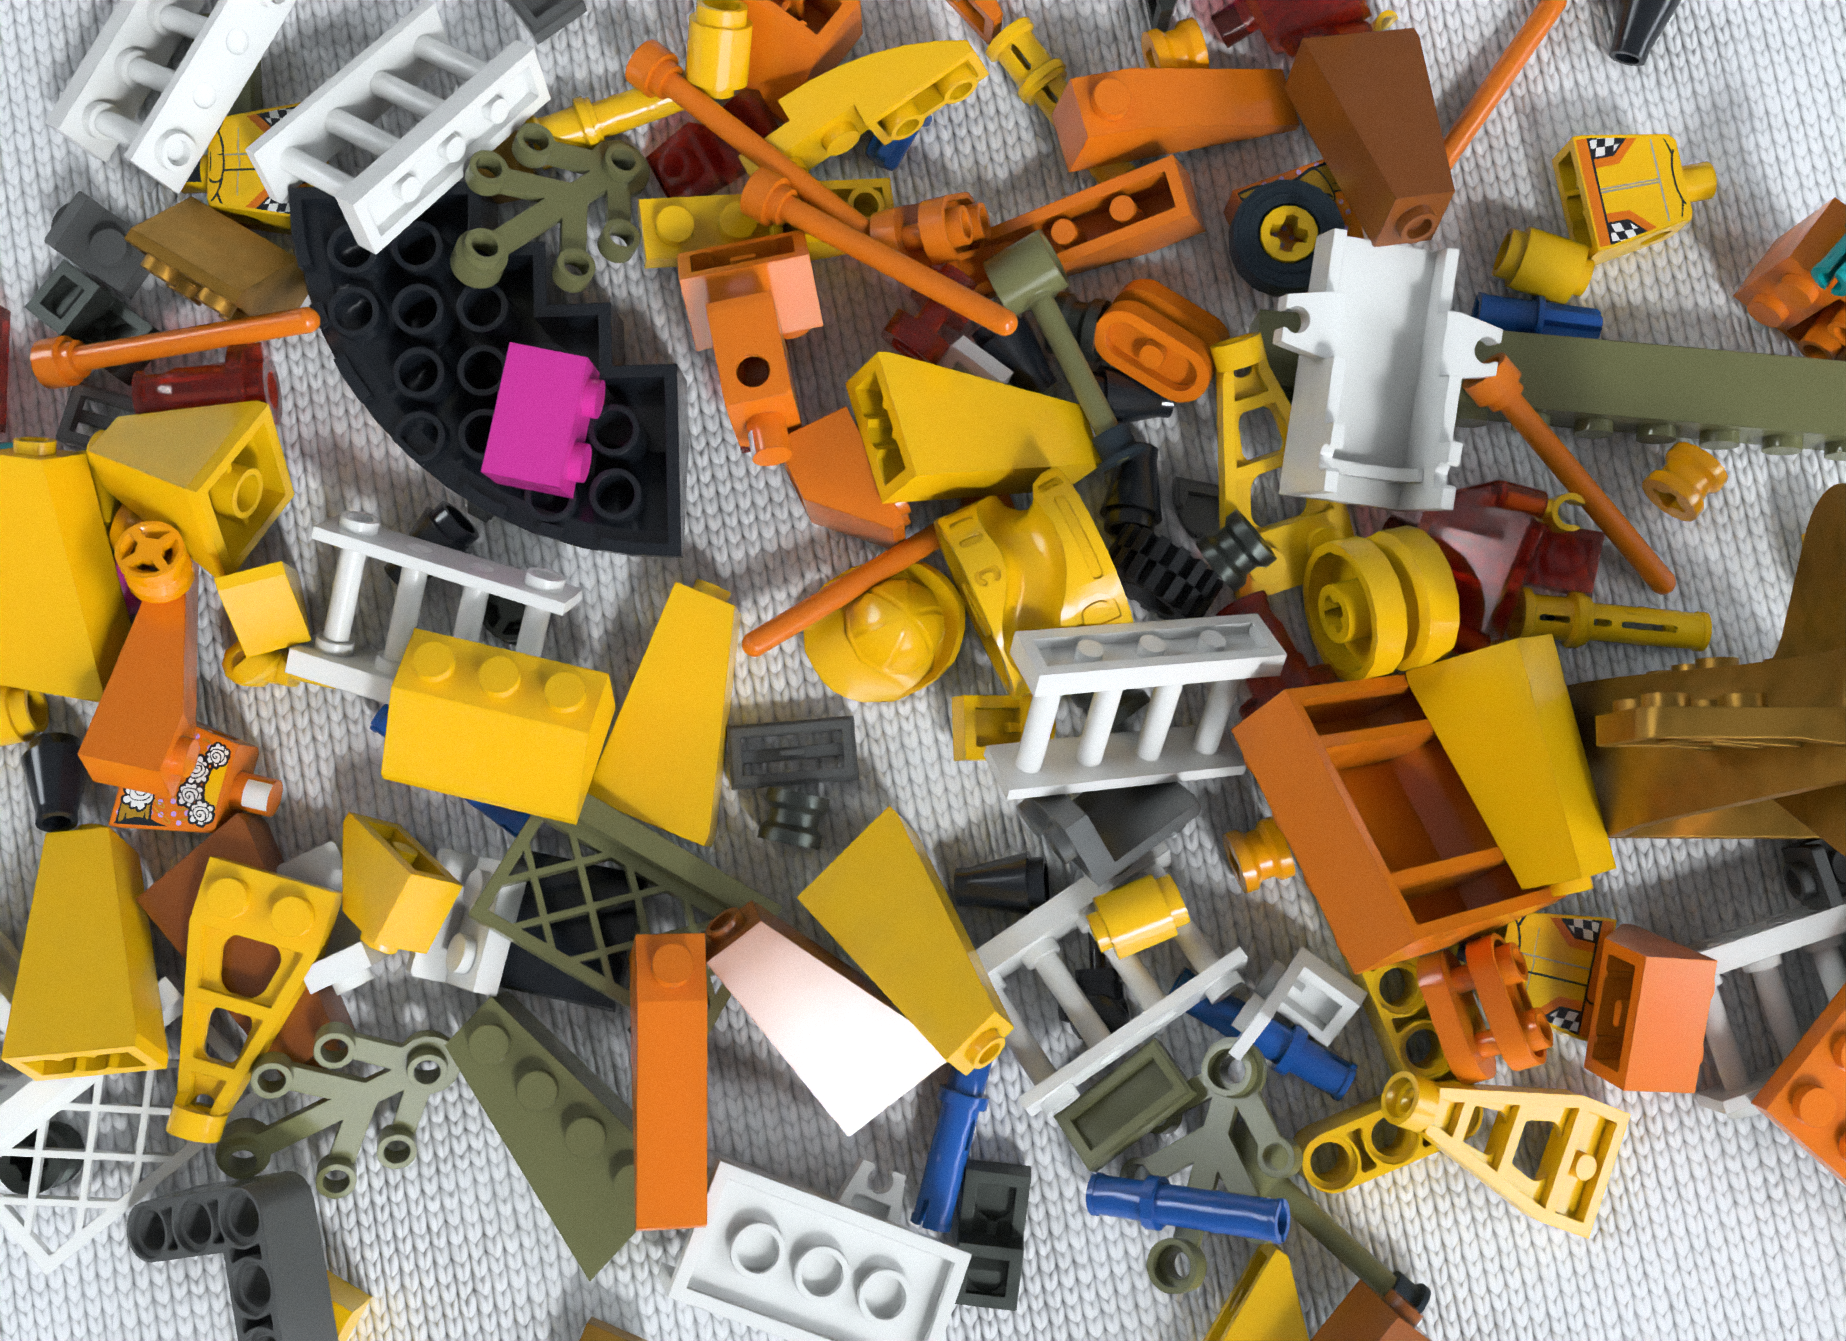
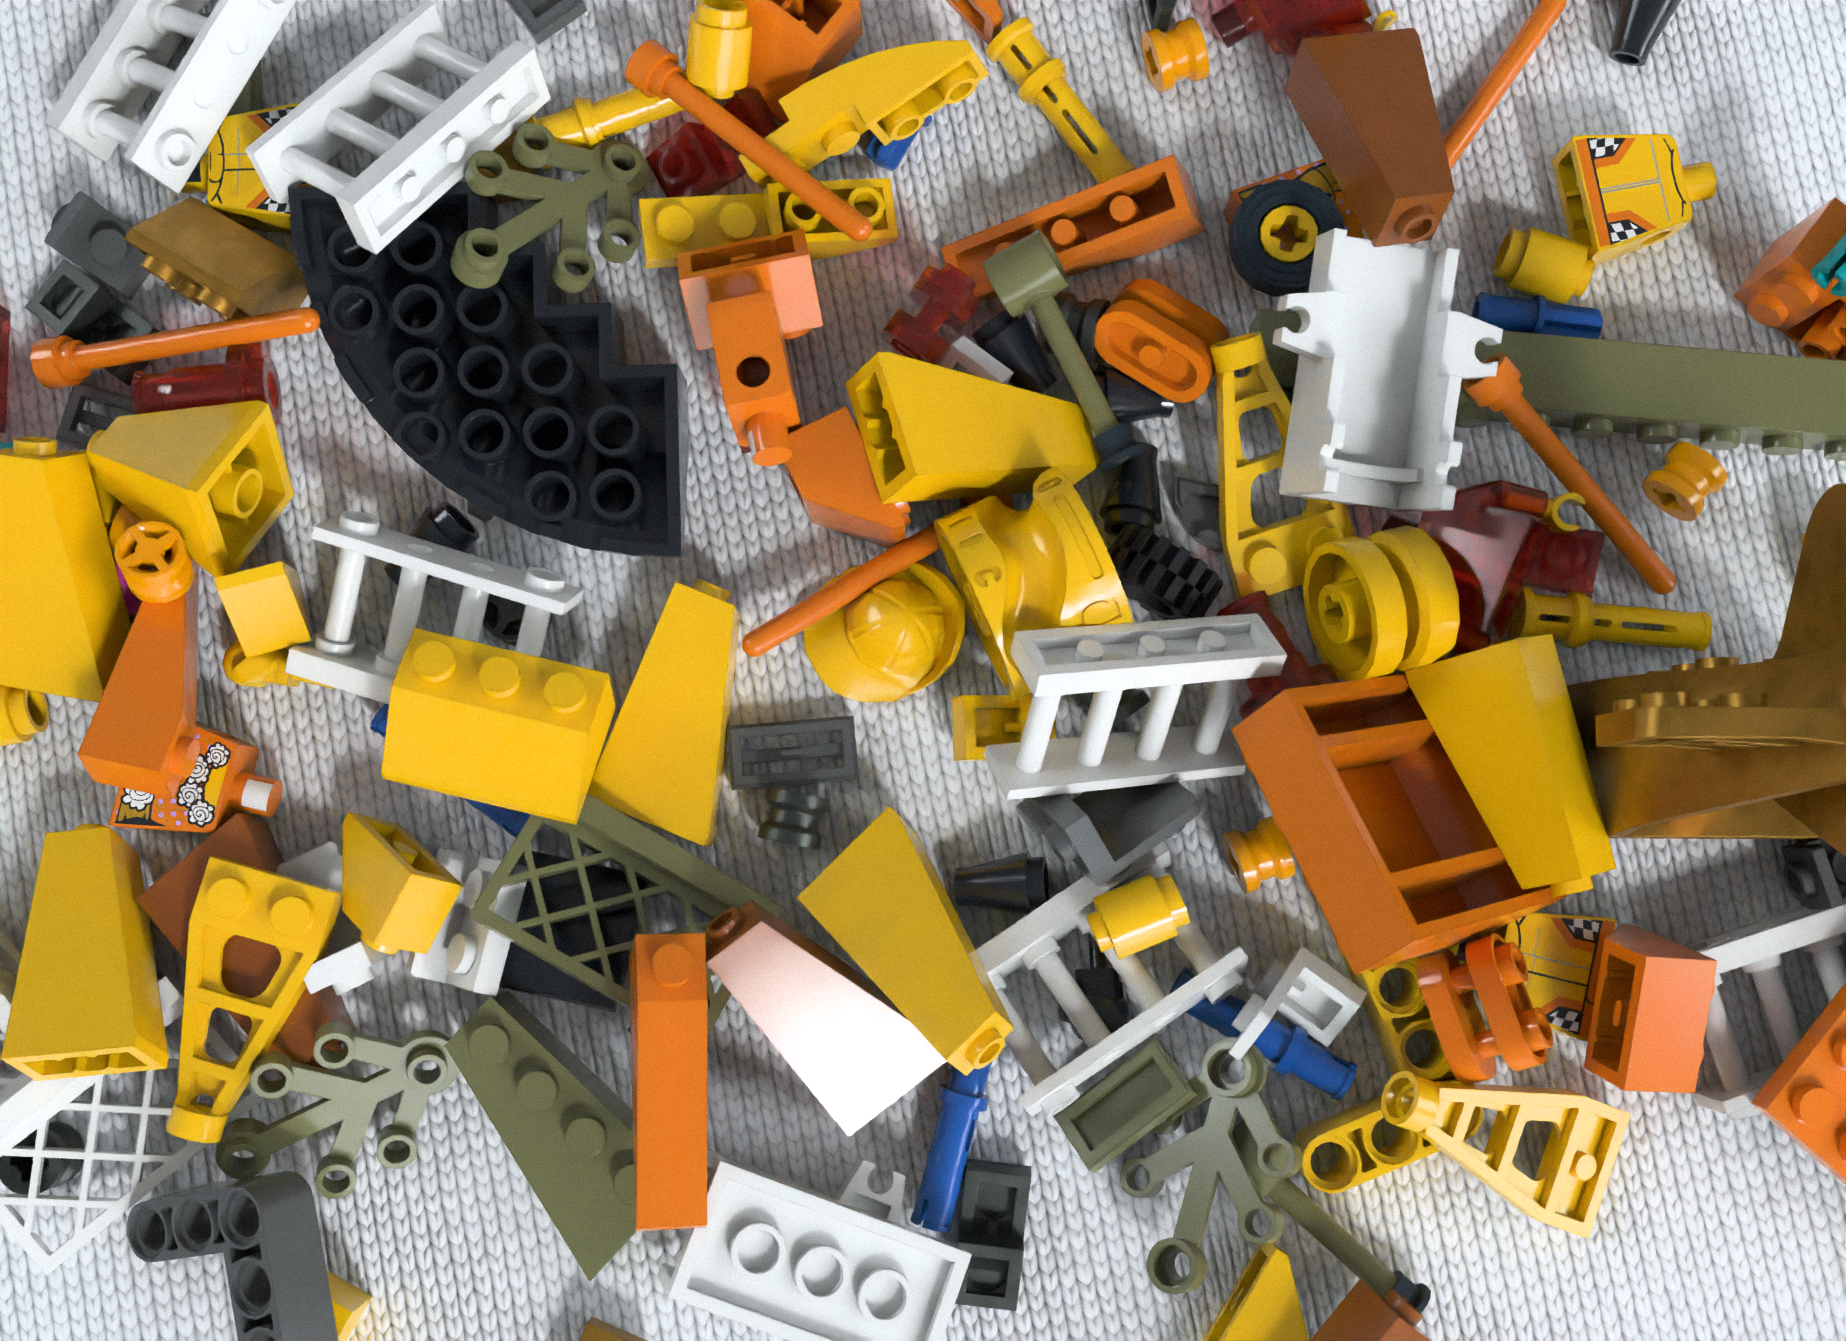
(55, 780): black cone -> none
(543, 420): dark pink brick -> none
(773, 201): orange piece -> none
(934, 229): orange brick -> none
(1162, 1204): blue pin -> none
(1167, 111): orange slope -> none
(1235, 550): pearl dark grey wheel -> none

